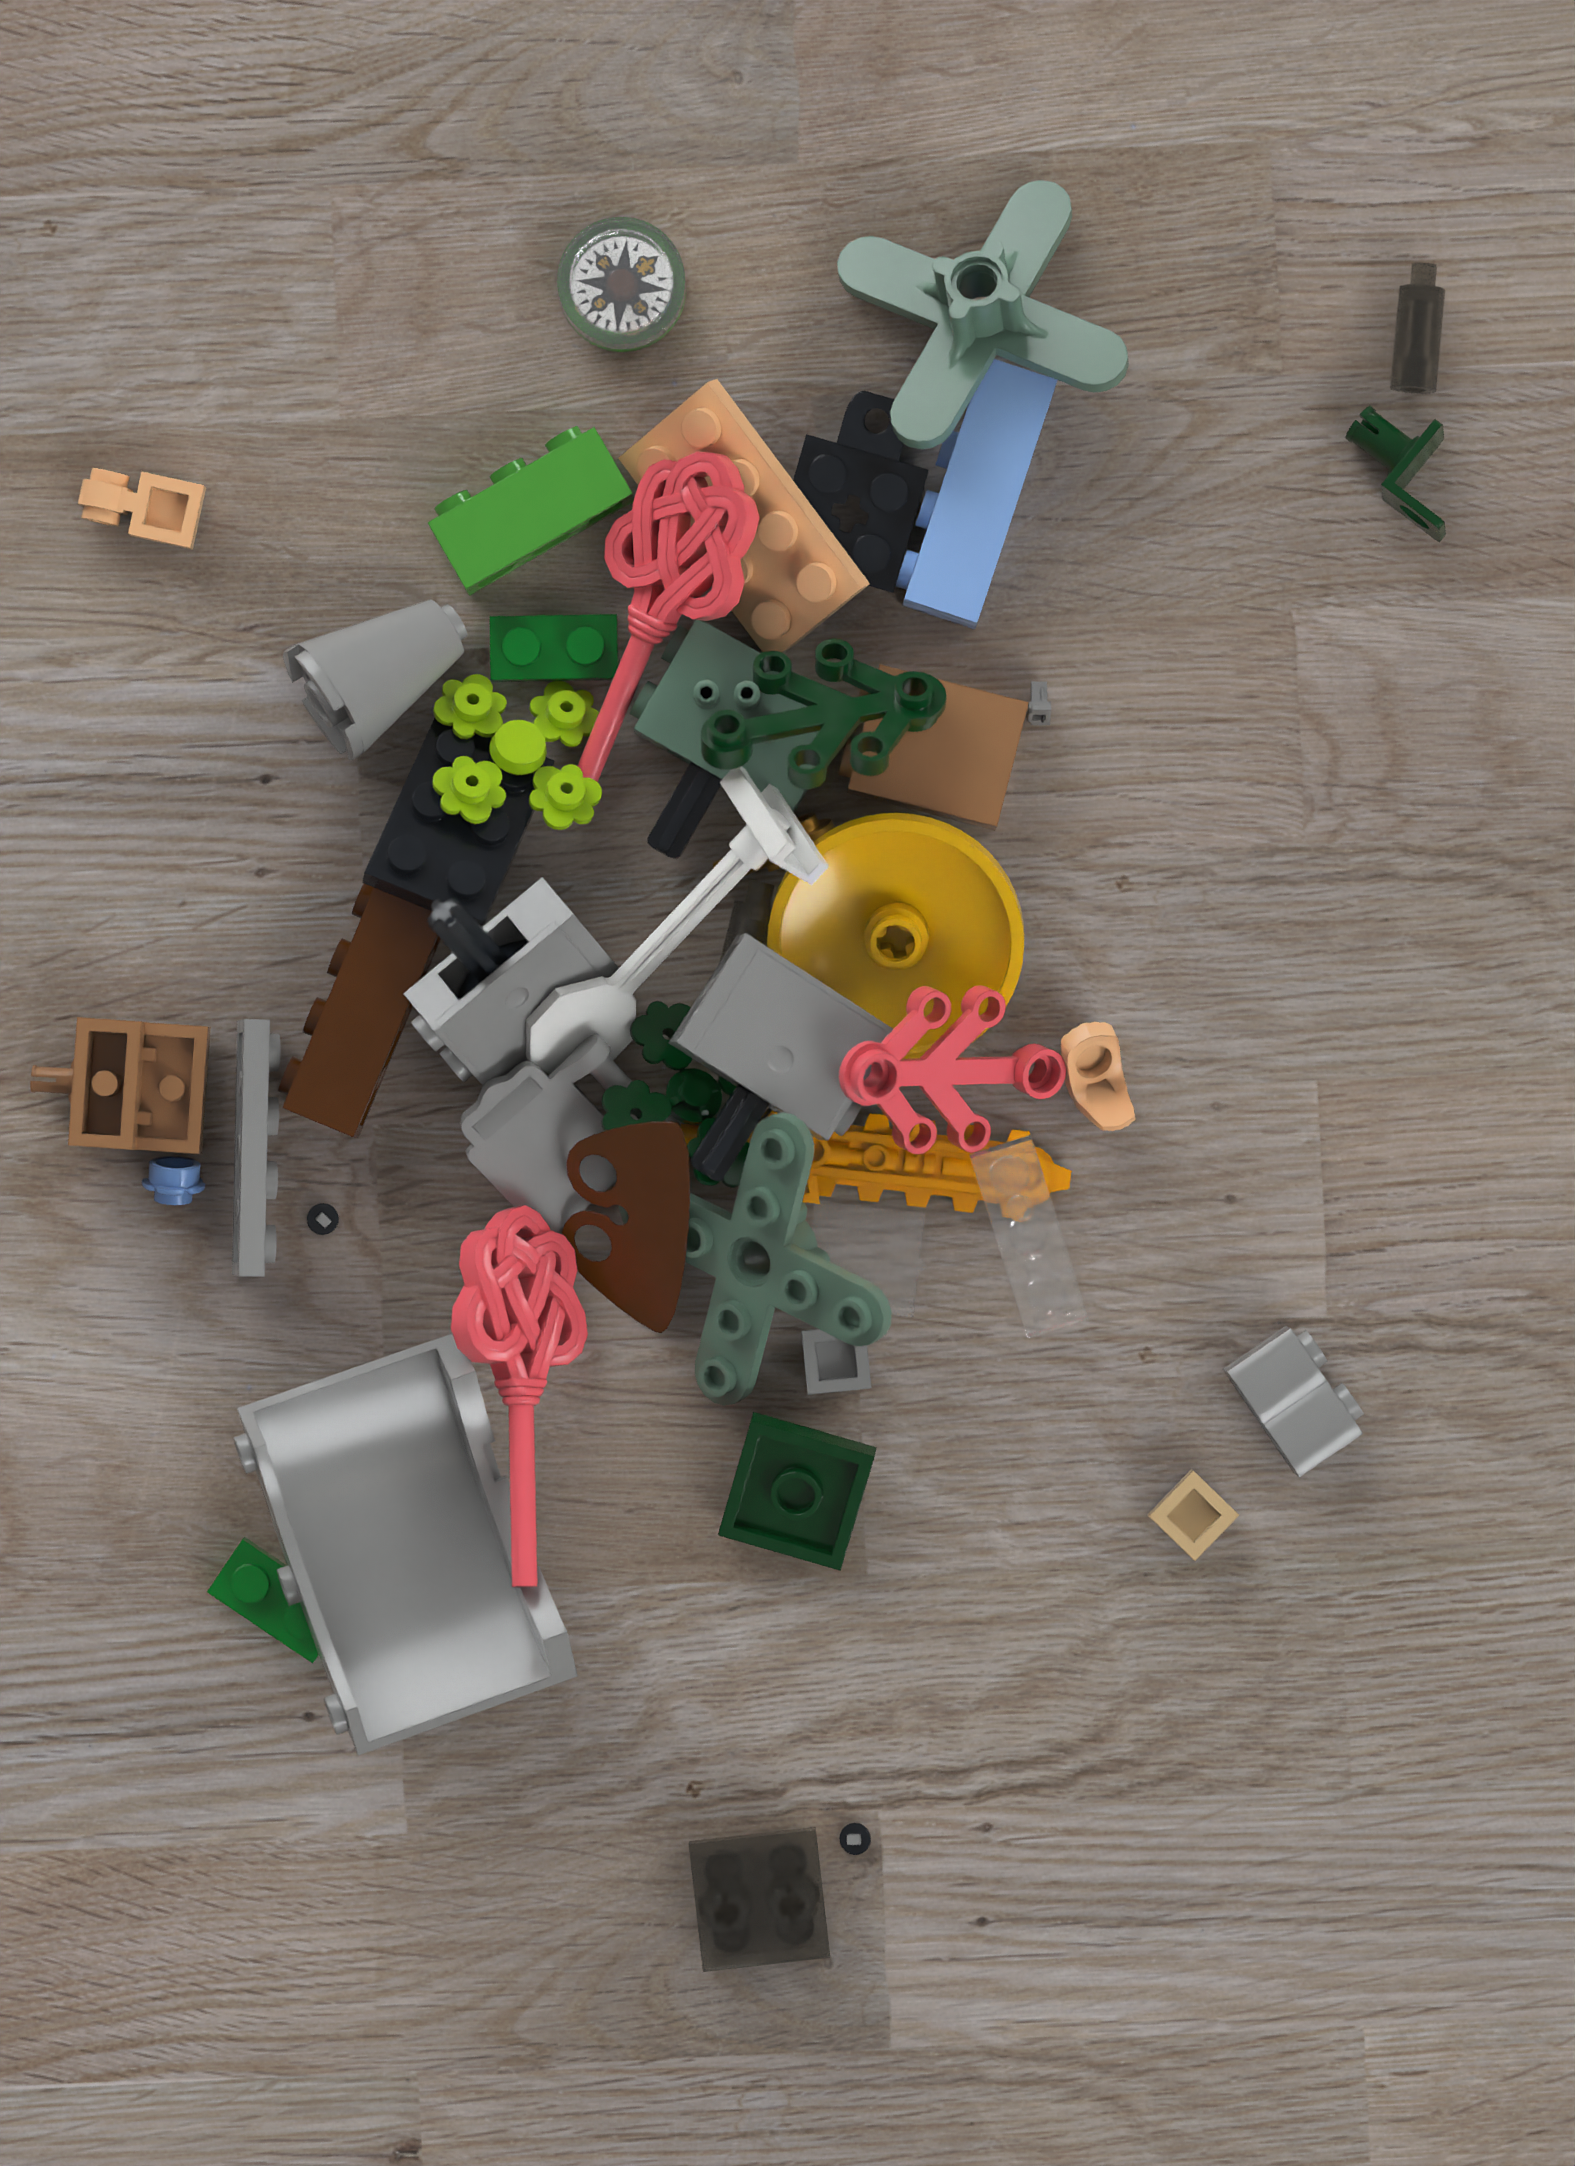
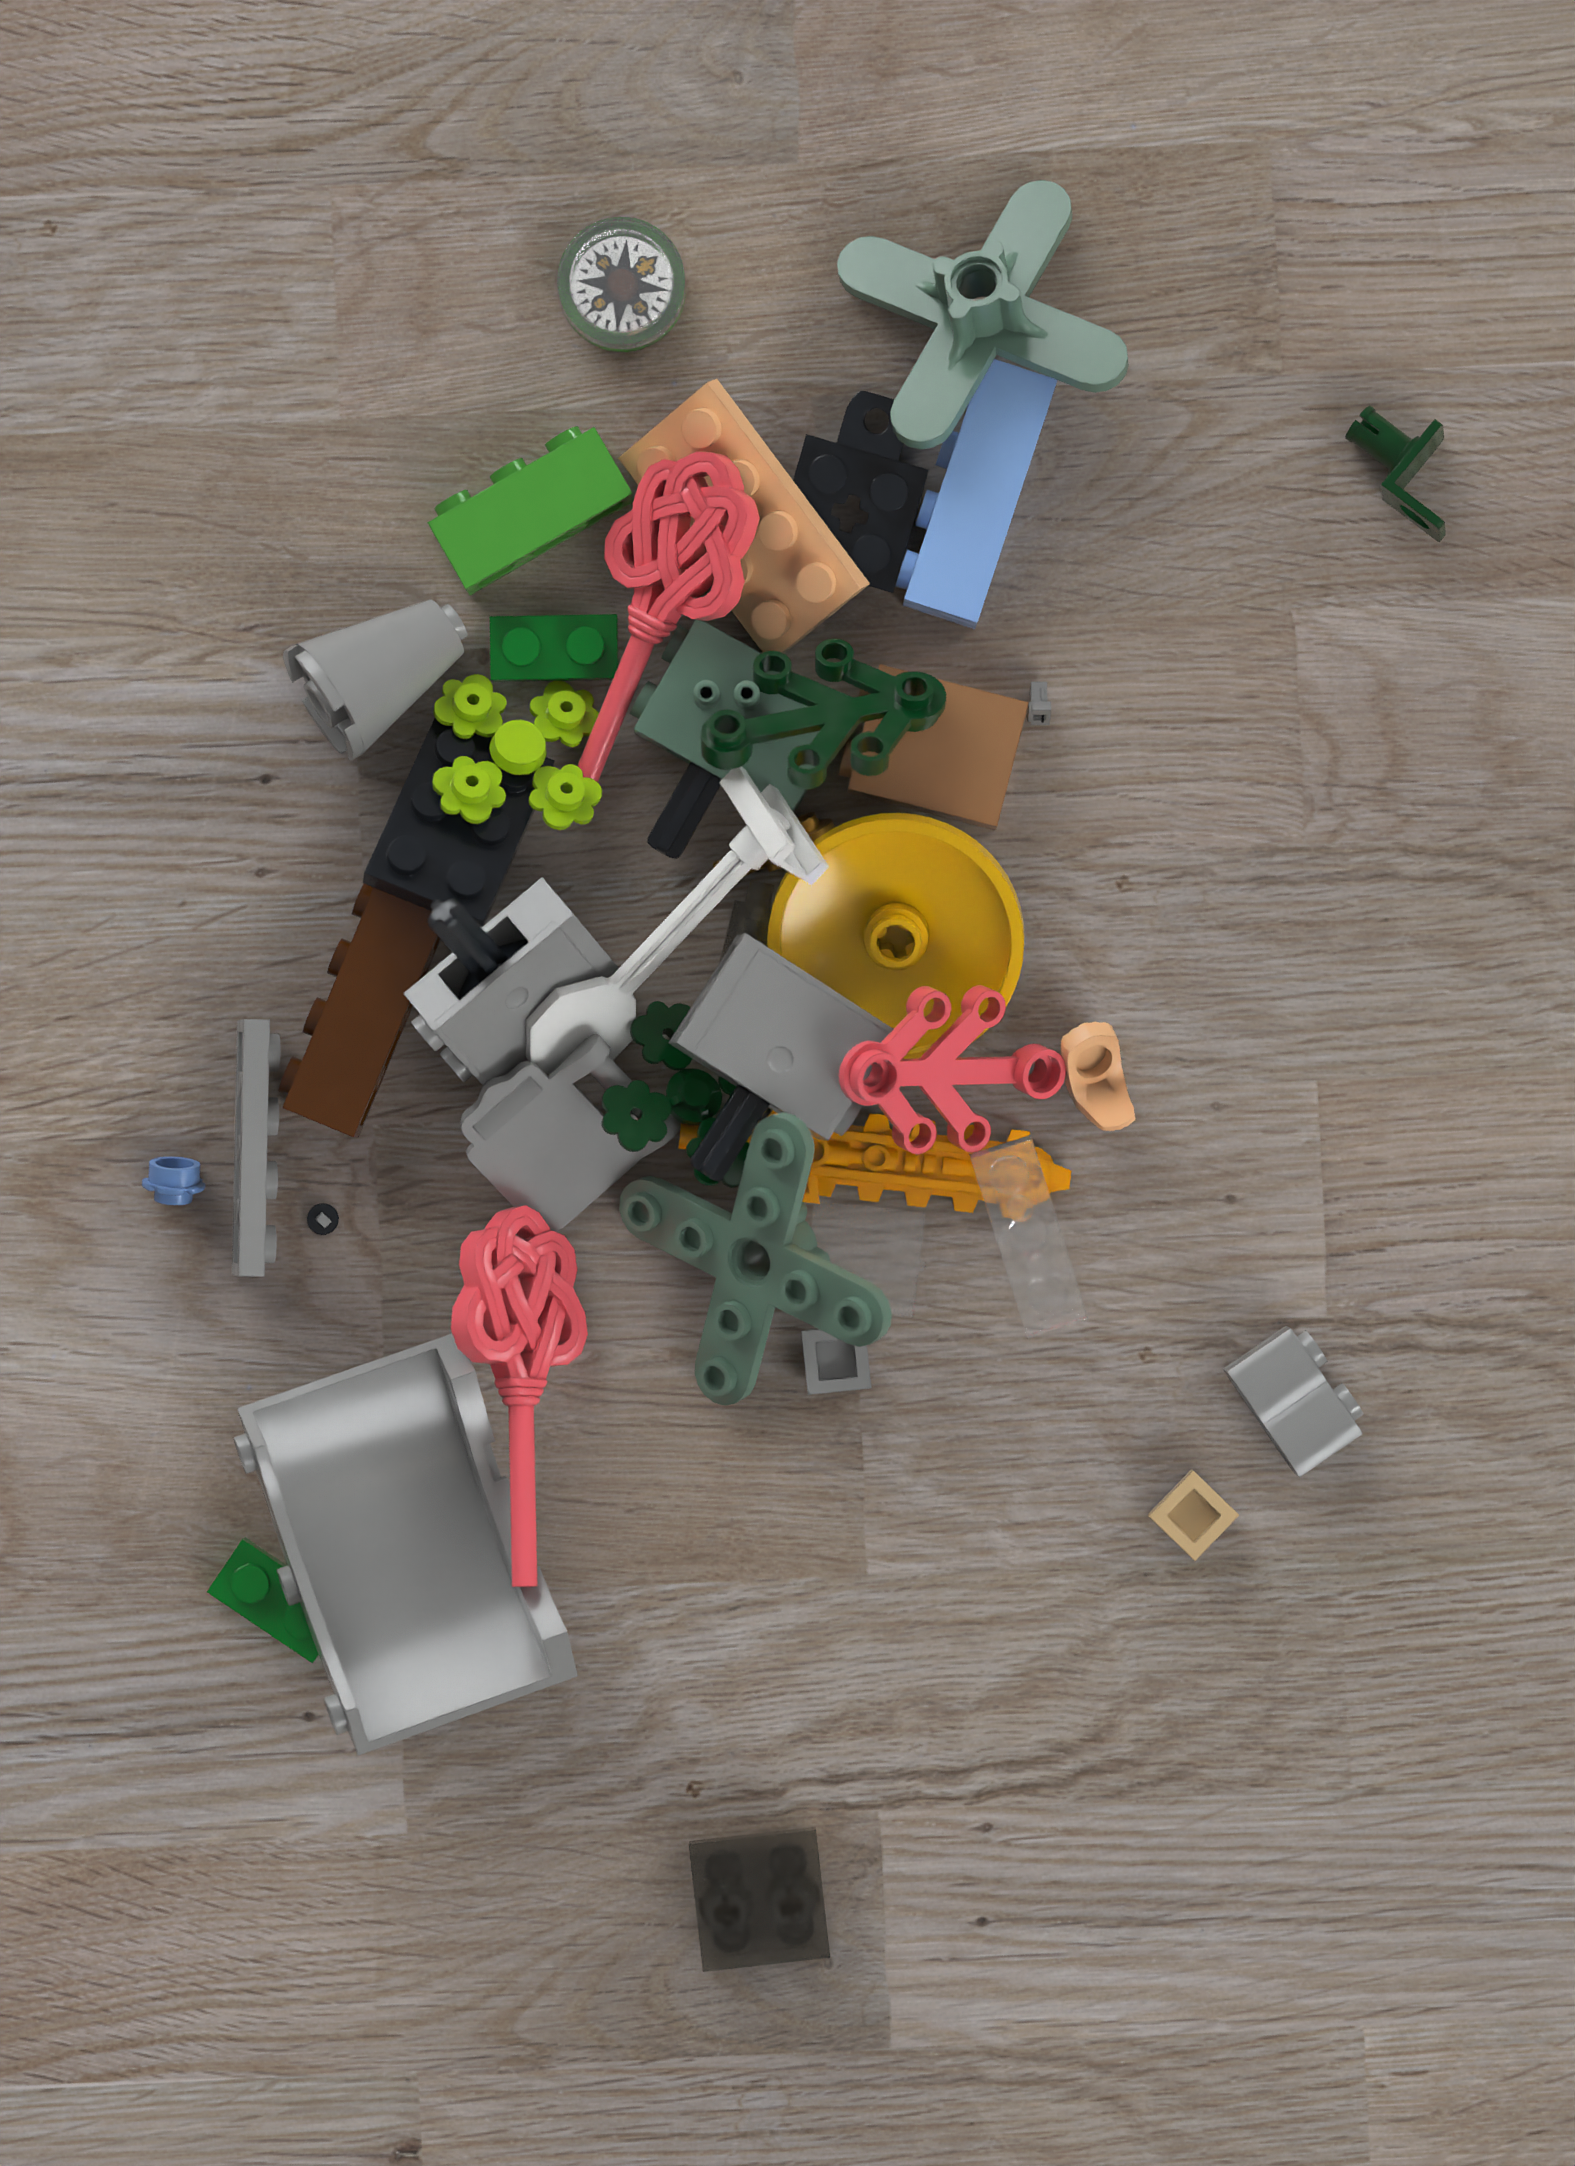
(134, 1085): medium nougat plate -> none
(161, 509): light nougat plate -> none
(650, 1249): reddish brown piece -> none
(797, 1491): dark green hinge -> none
(855, 1838): black piece -> none
(1418, 332): clear smoke cylinder -> none

